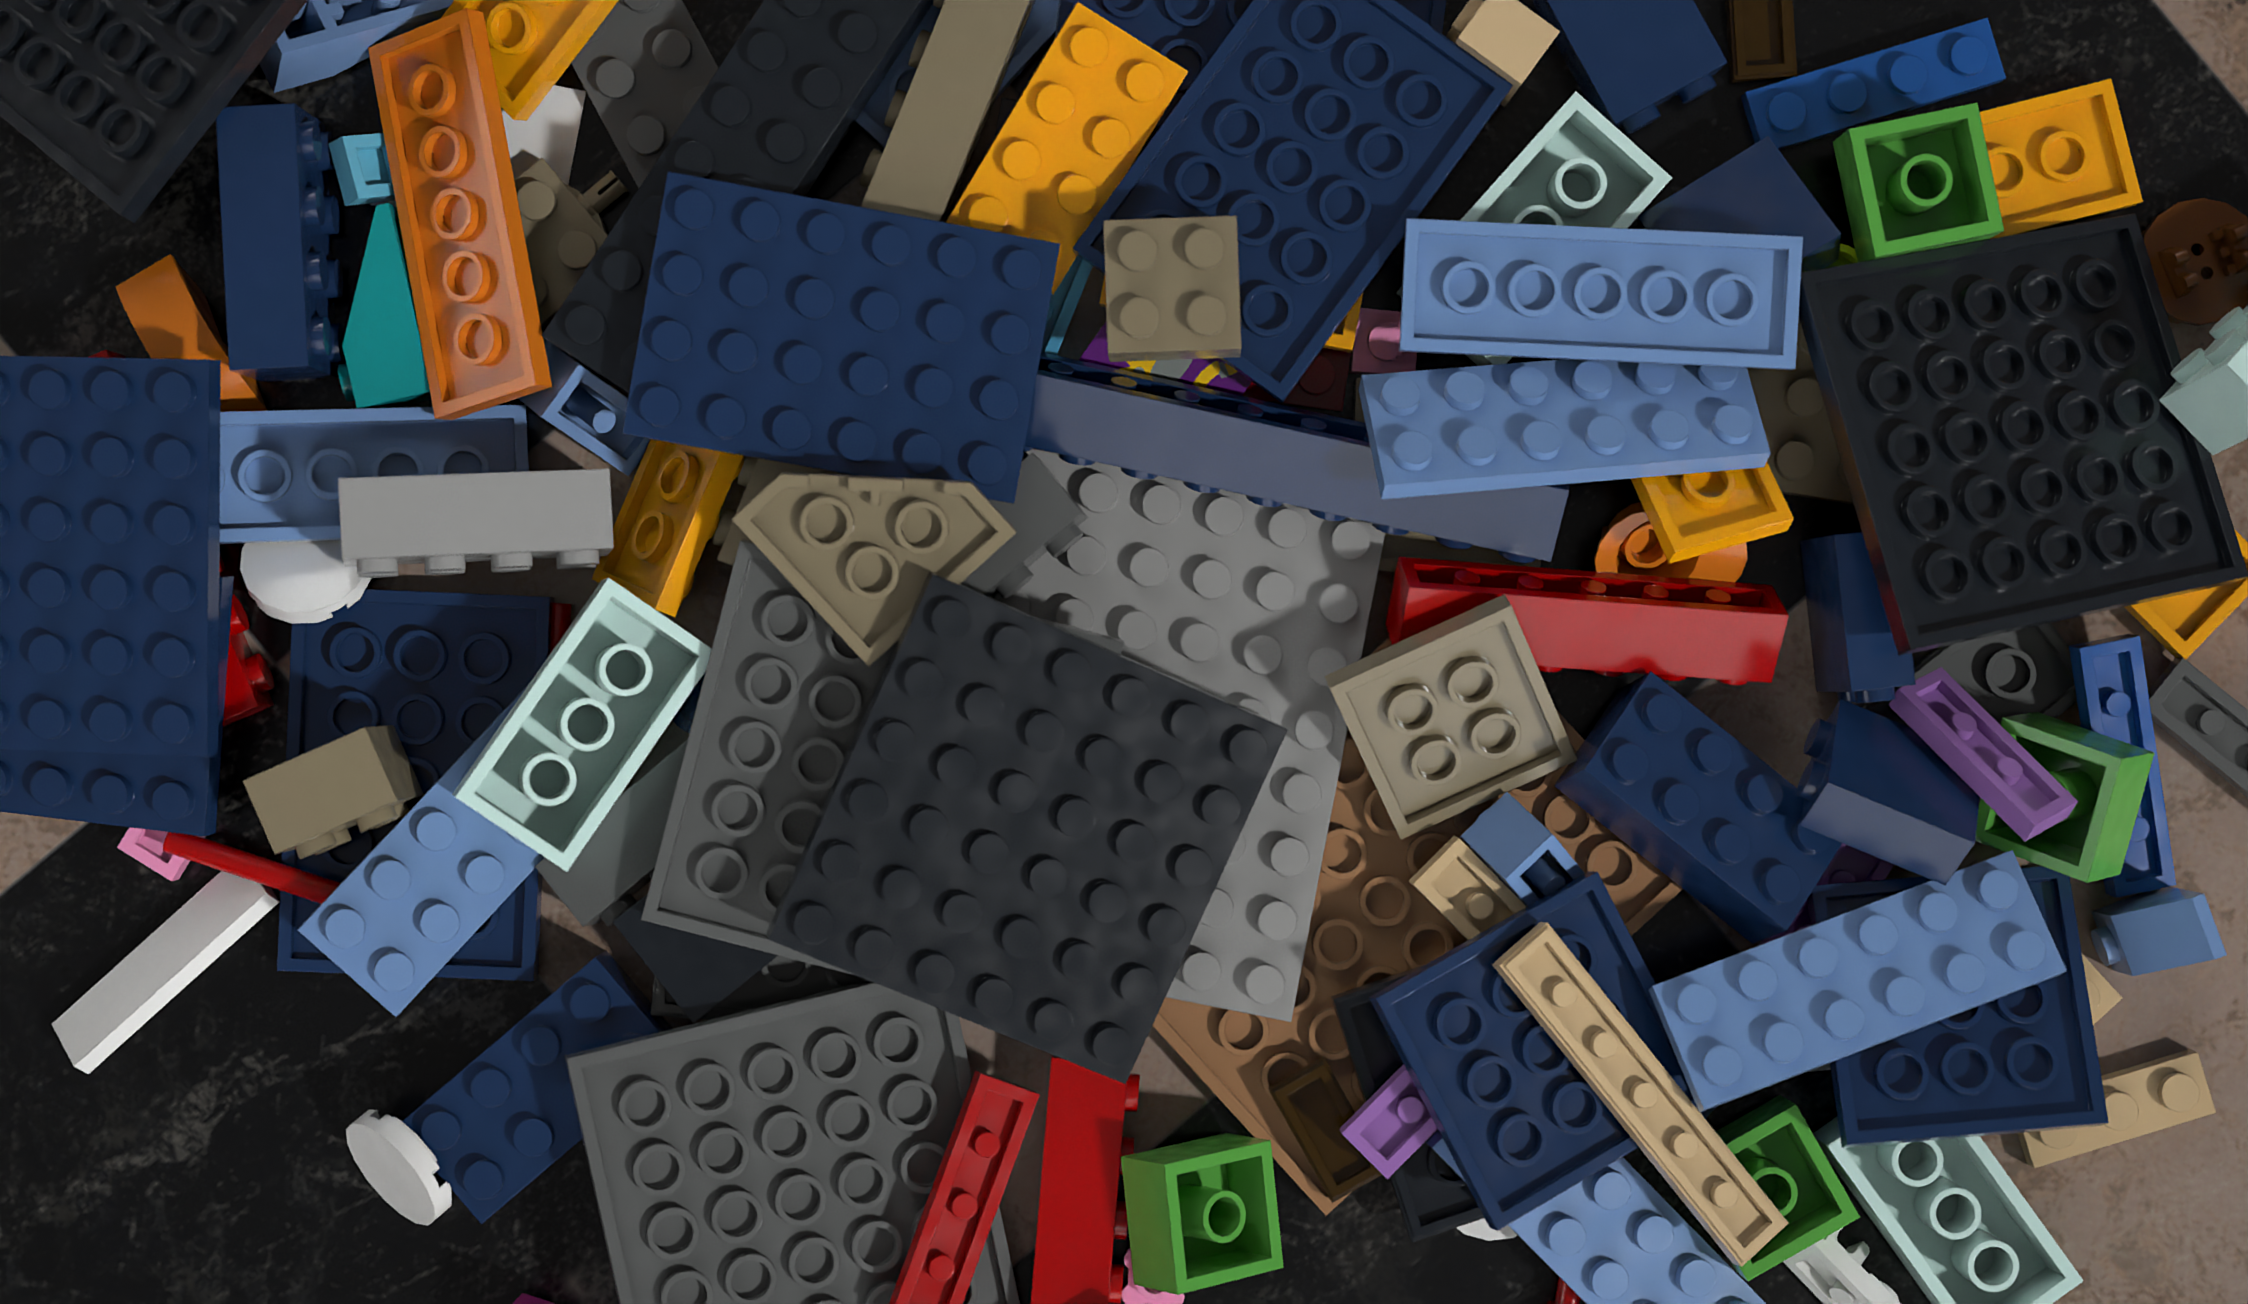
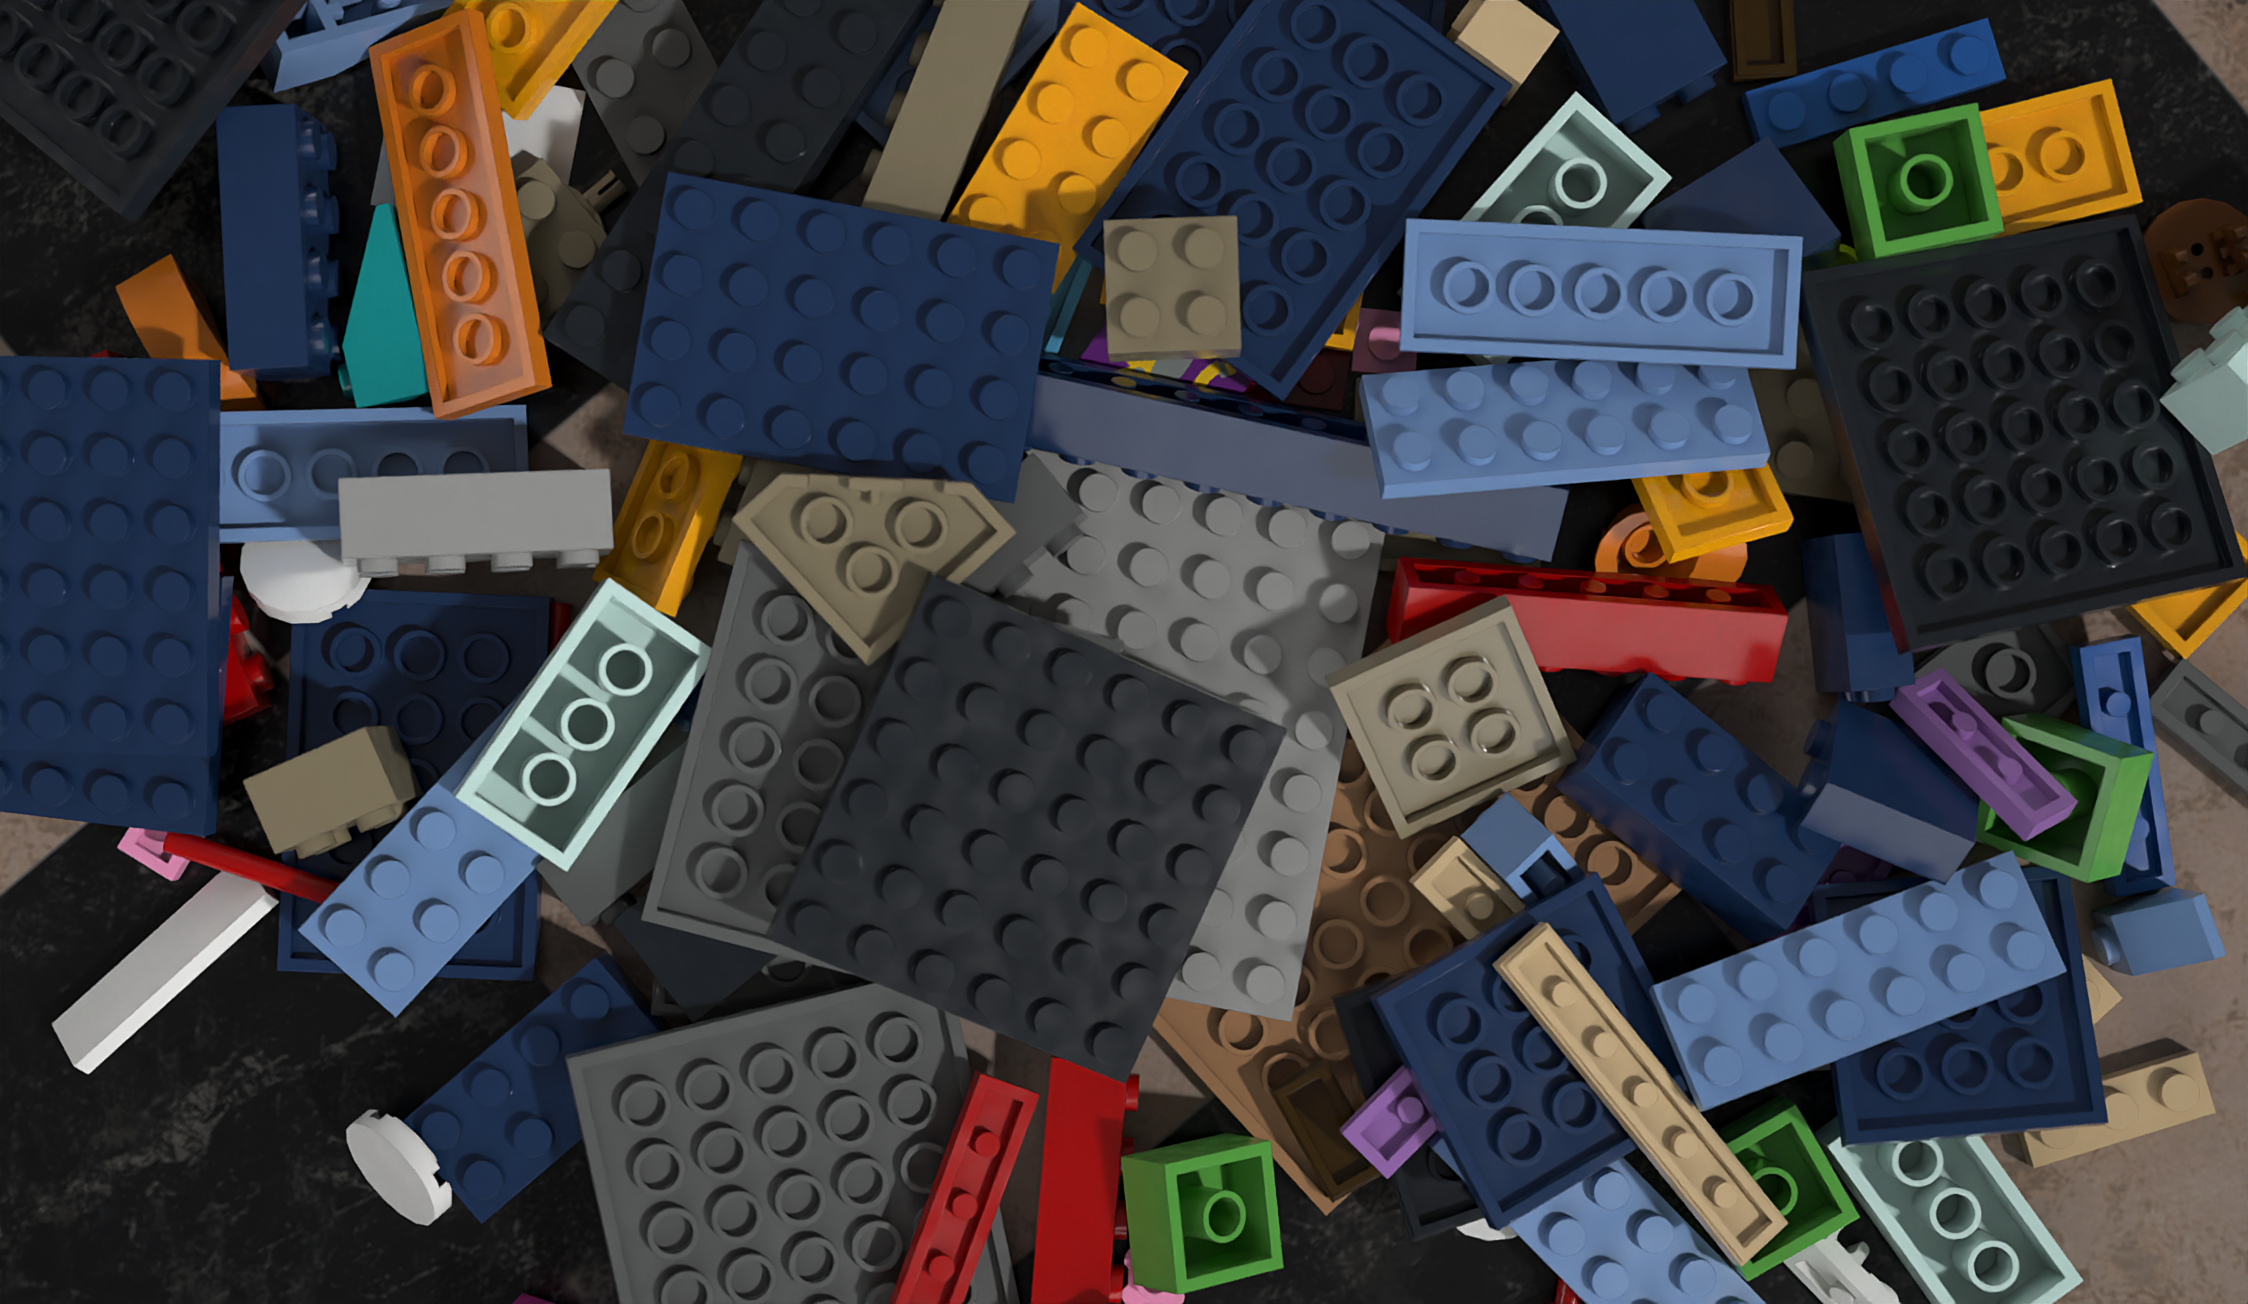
(362, 169): medium azure plate -> none
(587, 410): medium blue slope -> none

